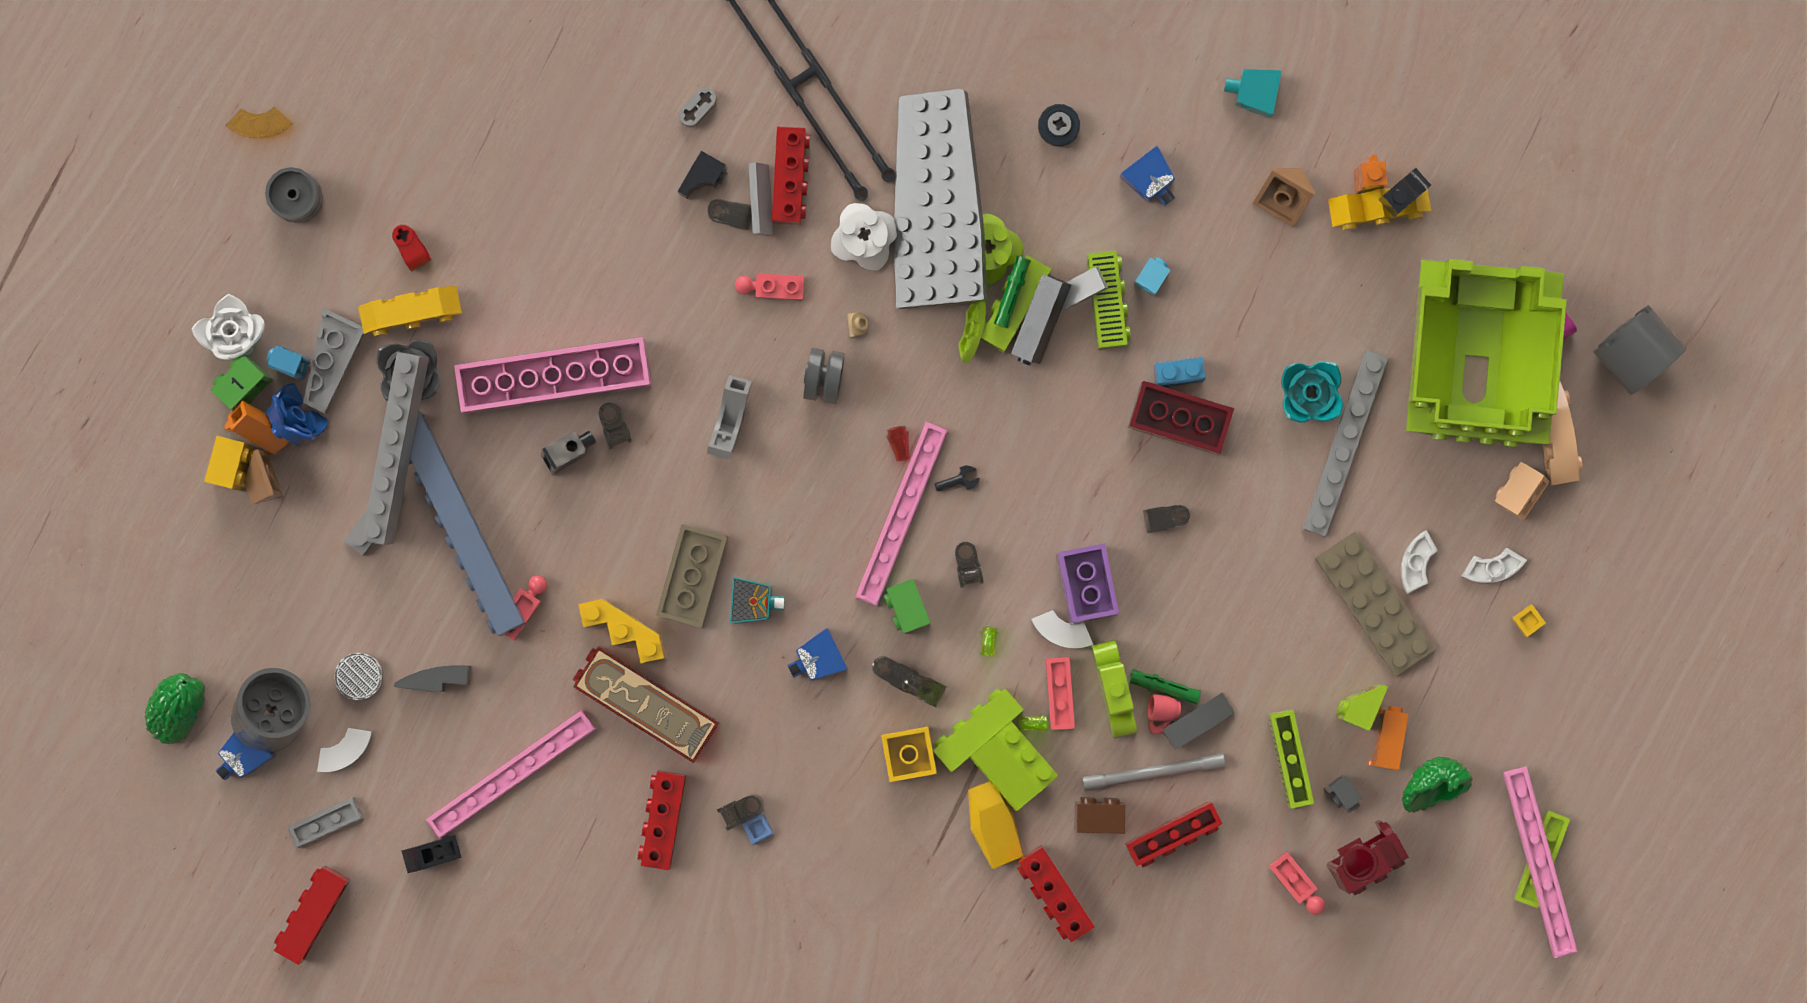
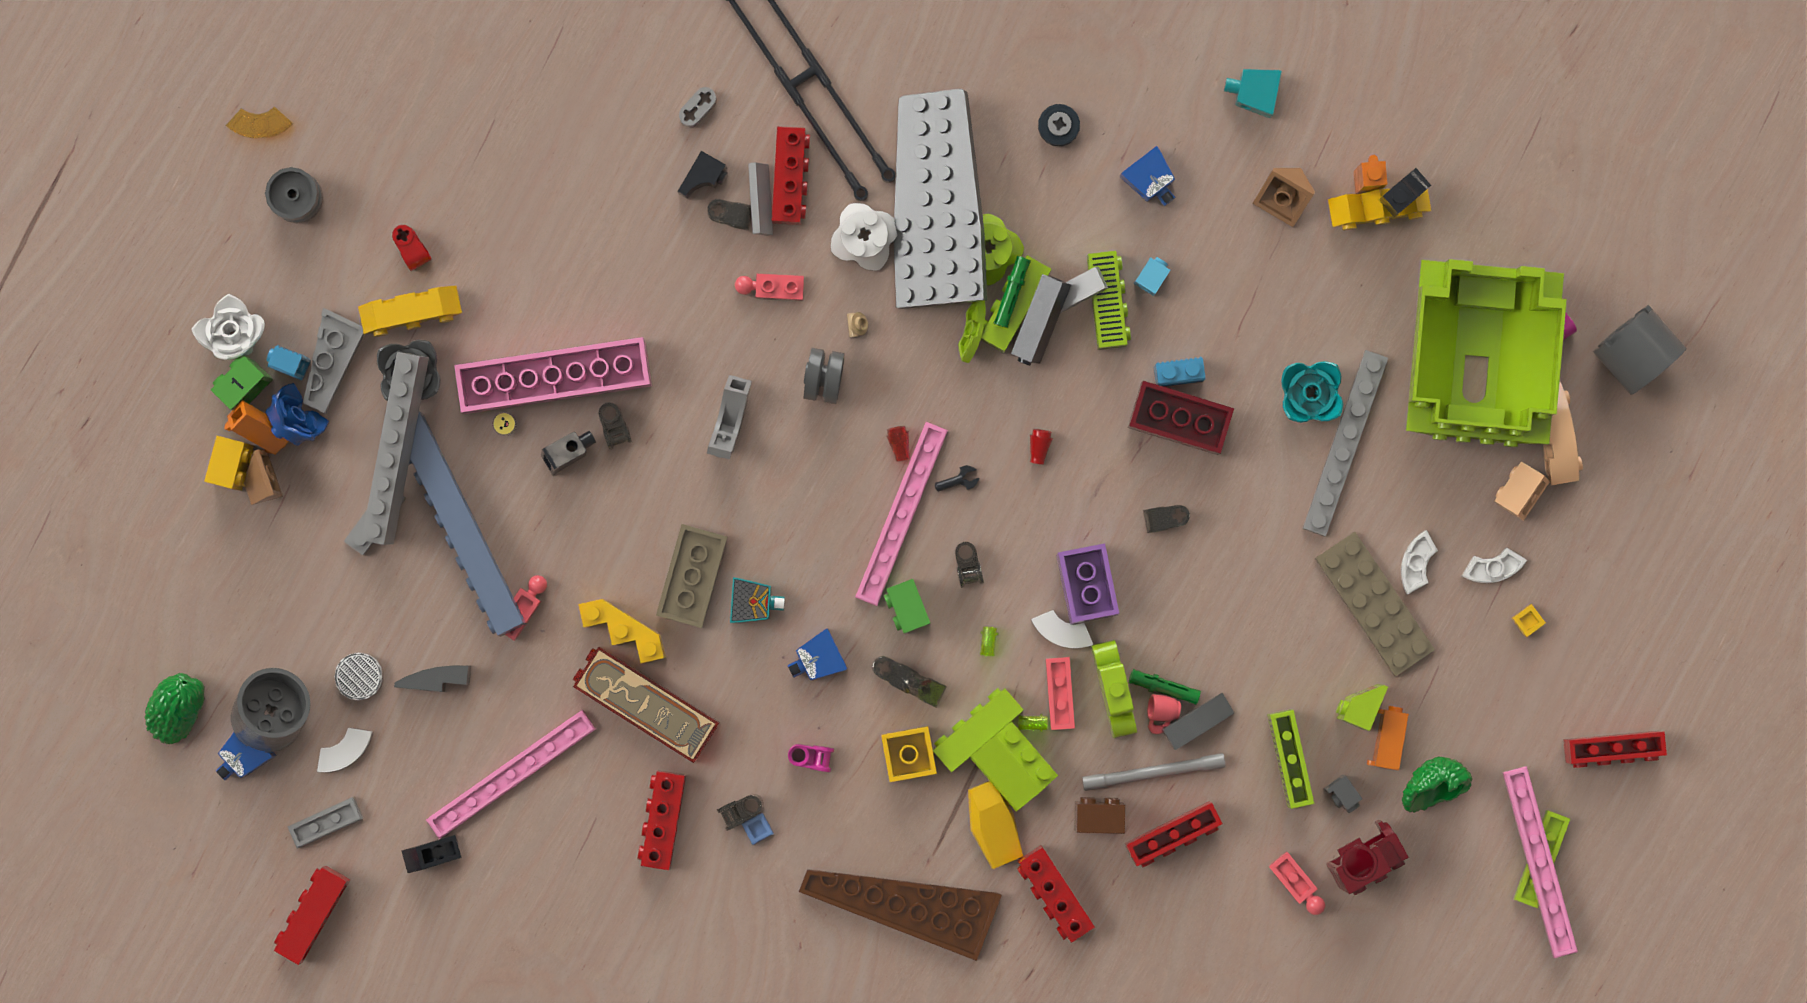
(504, 424): none -> light yellow tile
(813, 757): none -> dark pink piece
(934, 913): none -> reddish brown wing
(1039, 445): none -> red cone
(1615, 747): none -> red brick

